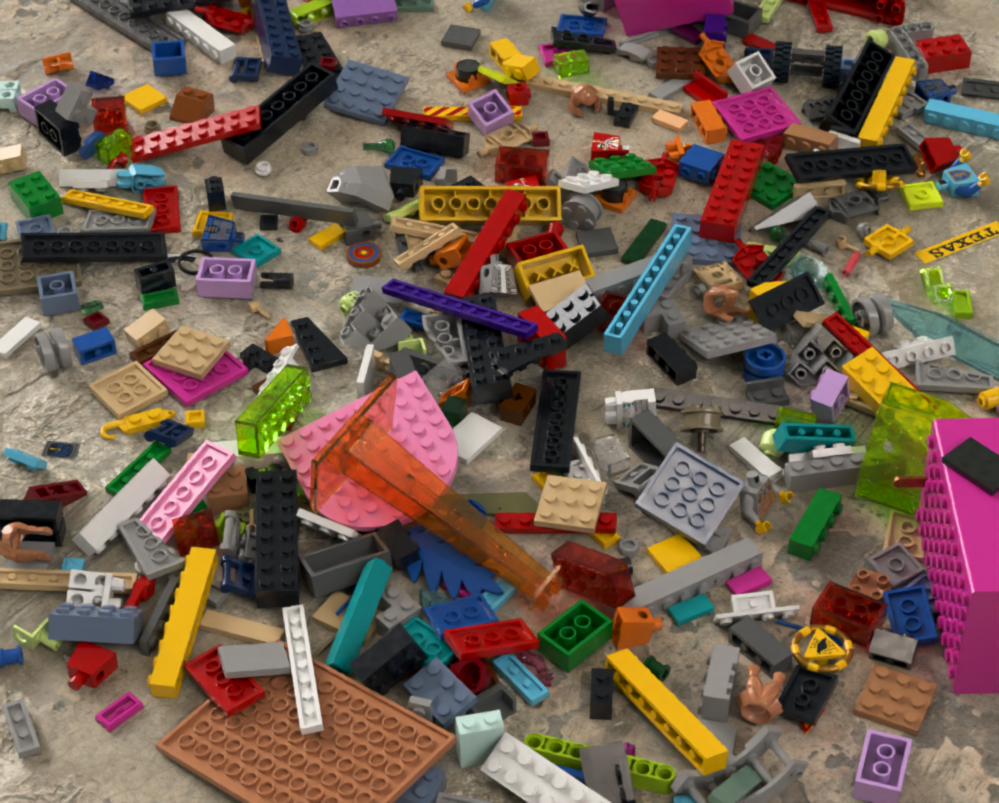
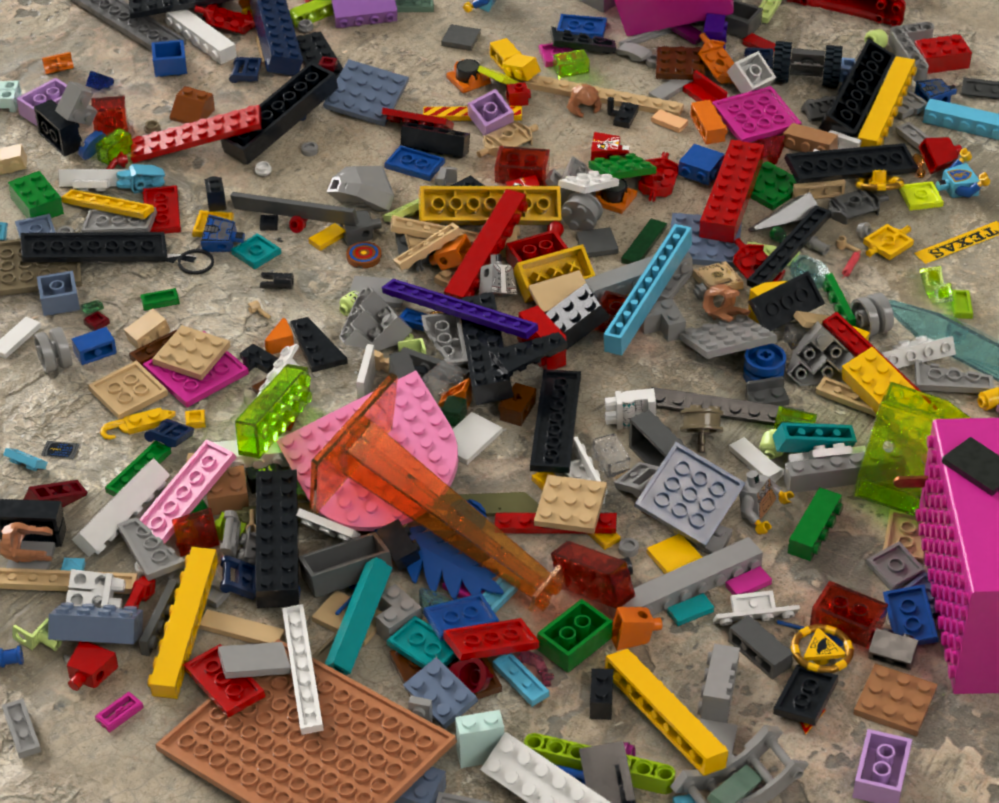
(144, 99): yellow tile -> none
(155, 277): black brick -> none
(226, 277): lavender brick -> none
(384, 146): clear green piece -> none
(388, 660): black piece -> none
(405, 181): black torso -> none
(493, 699): dark grey panel -> none
(540, 139): dark red tile -> none
(589, 8): dark grey piece -> none
(657, 669): dark green bush -> none
(671, 359): black brick -> none
(676, 149): orange hips -> none
(759, 701): nougat piece -> none
(820, 16): red plate -> none
(830, 396): lavender brick -> none
(870, 583): nougat dish -> none

